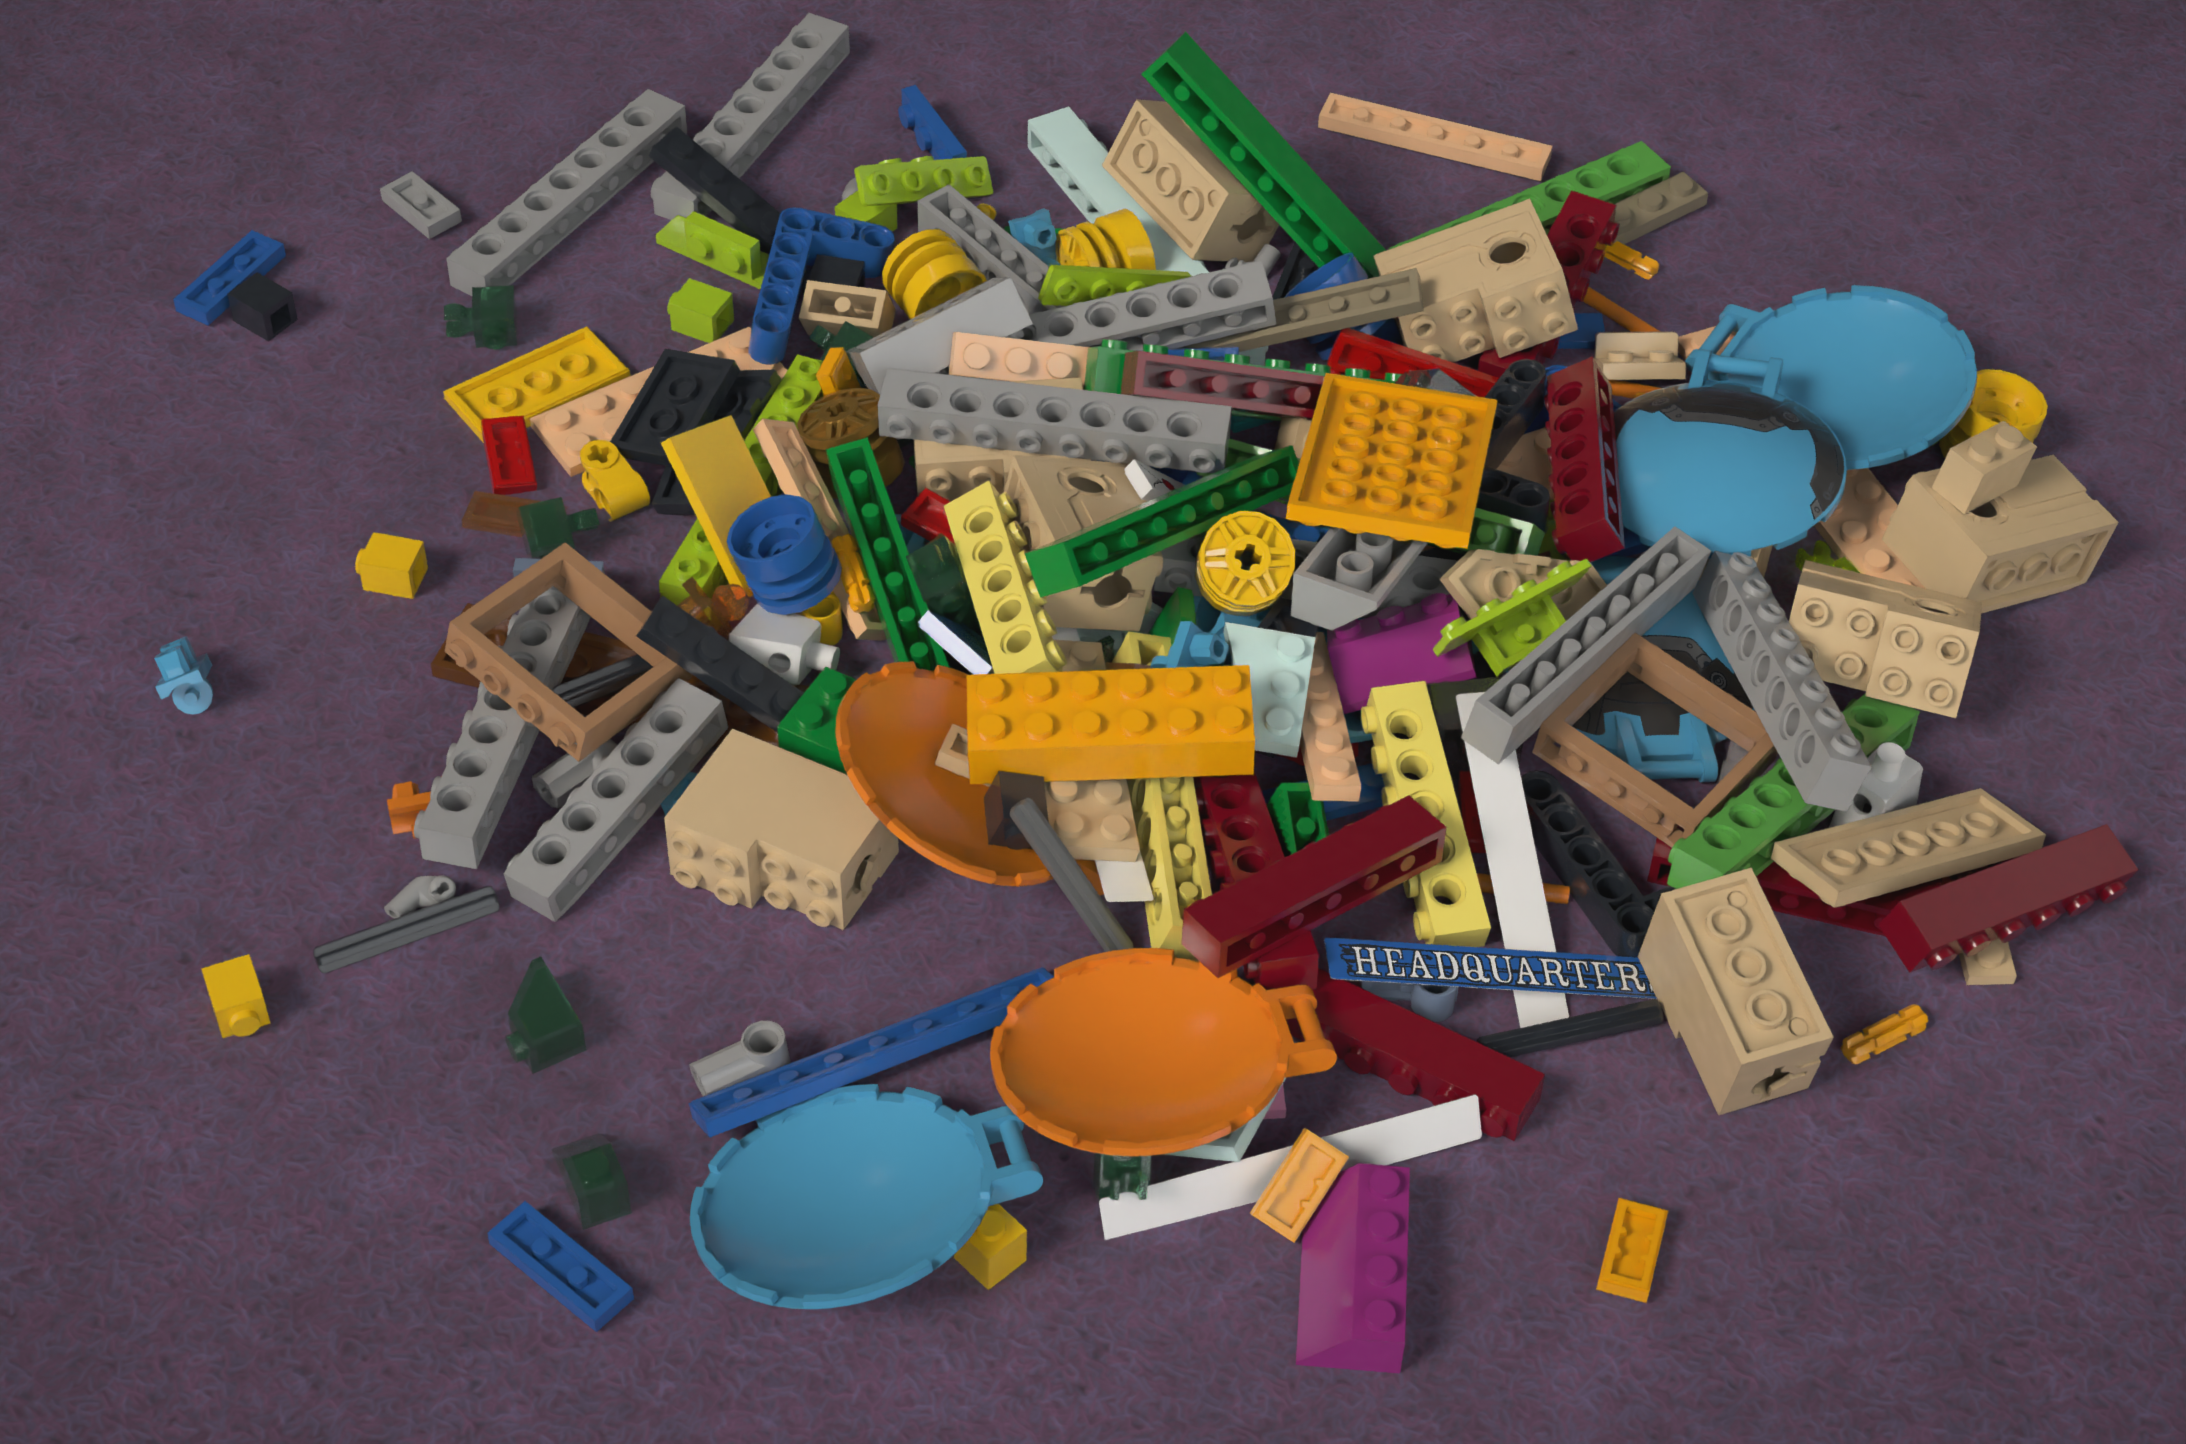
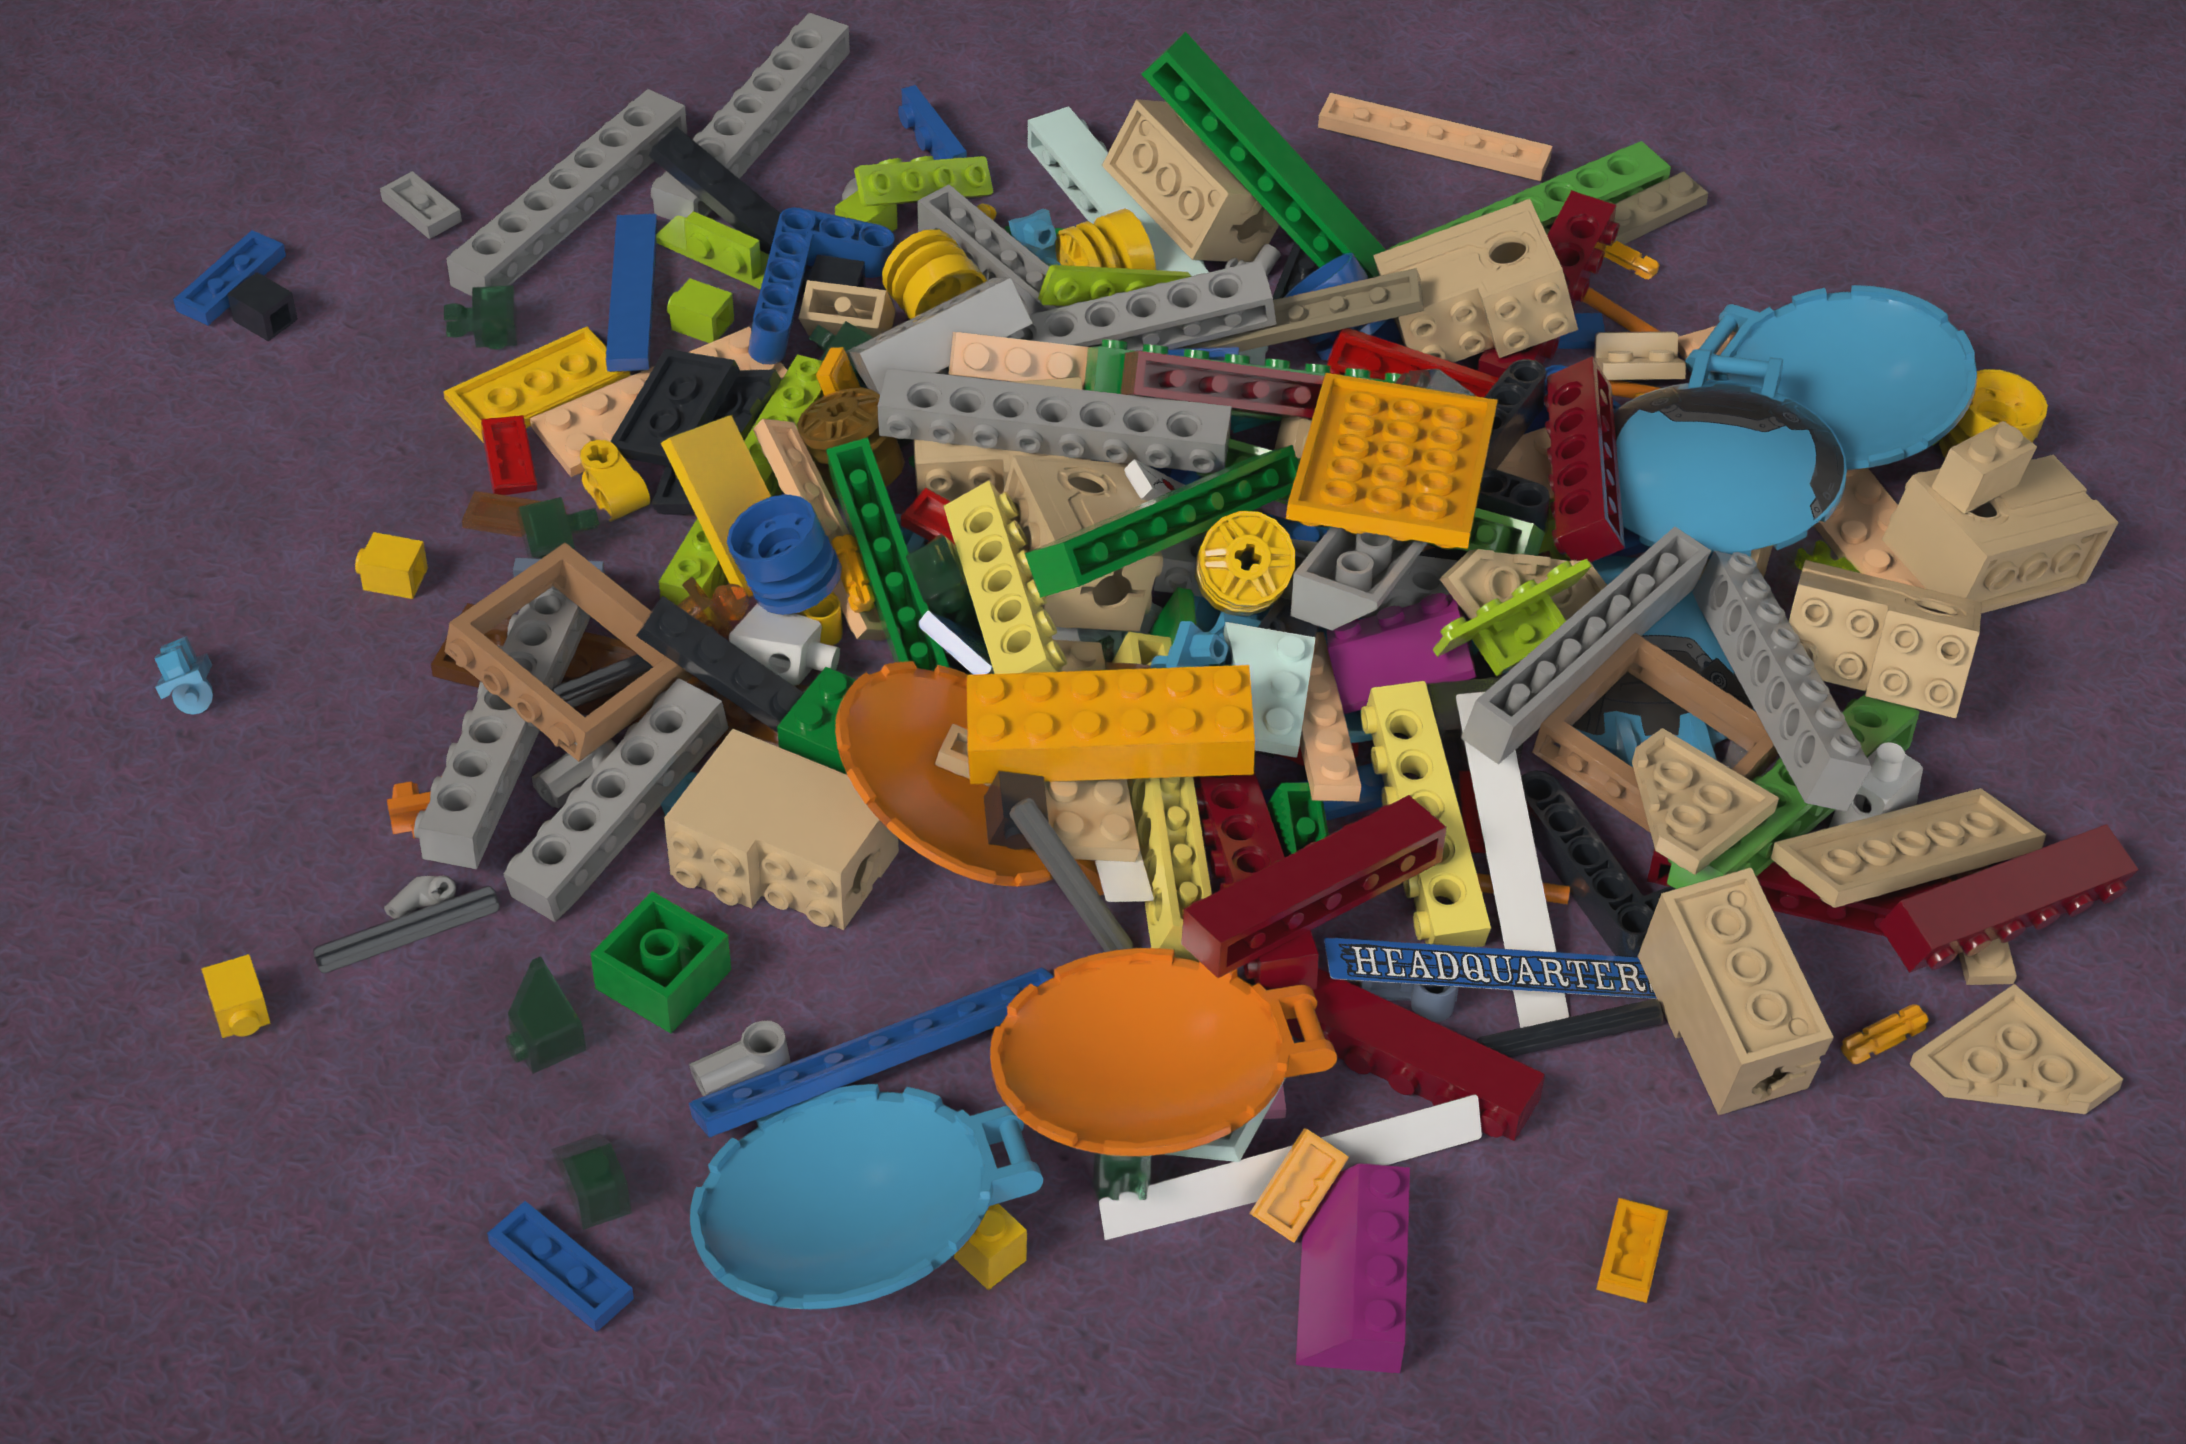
(632, 293): none -> blue tile
(661, 962): none -> green brick
(1694, 801): none -> tan plate
(2016, 1057): none -> tan plate

